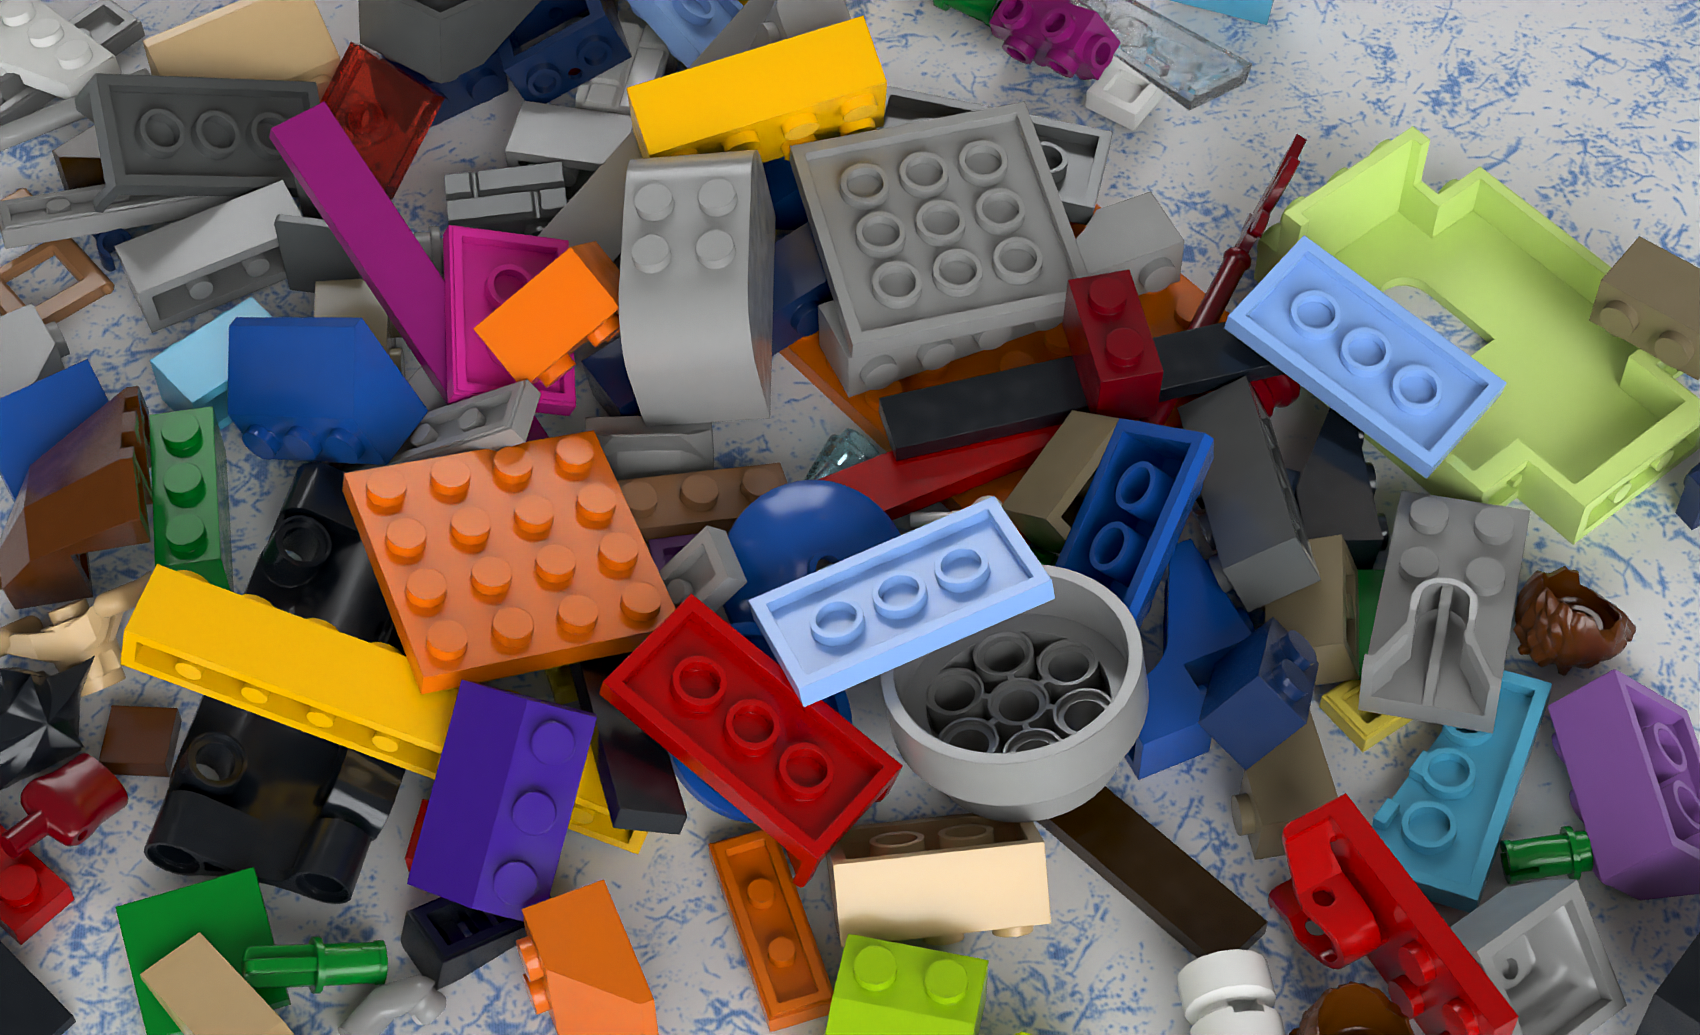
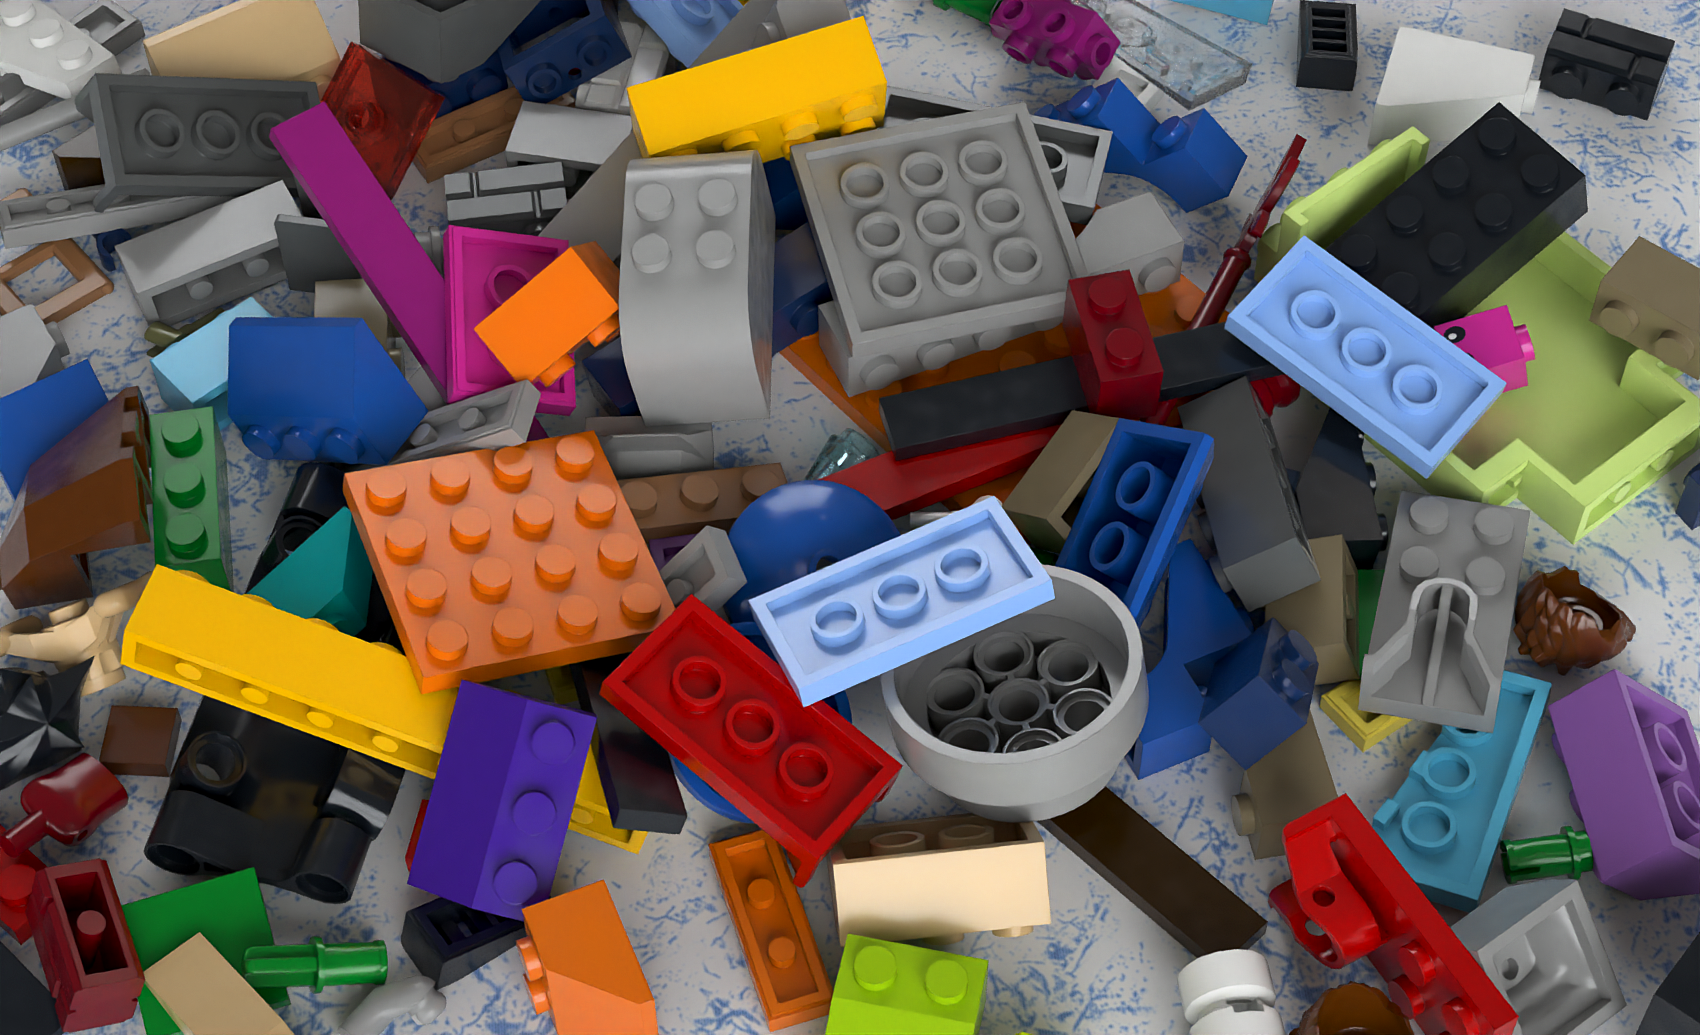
(84, 945): none -> dark red brick
(165, 335): none -> olive hand
(324, 577): none -> teal slope
(472, 133): none -> medium nougat tile
(1182, 156): none -> blue arch
(1327, 45): none -> black slope
(1448, 85): none -> white slope
(1466, 219): none -> black brick
(1493, 343): none -> dark pink brick
(1605, 64): none -> black brick

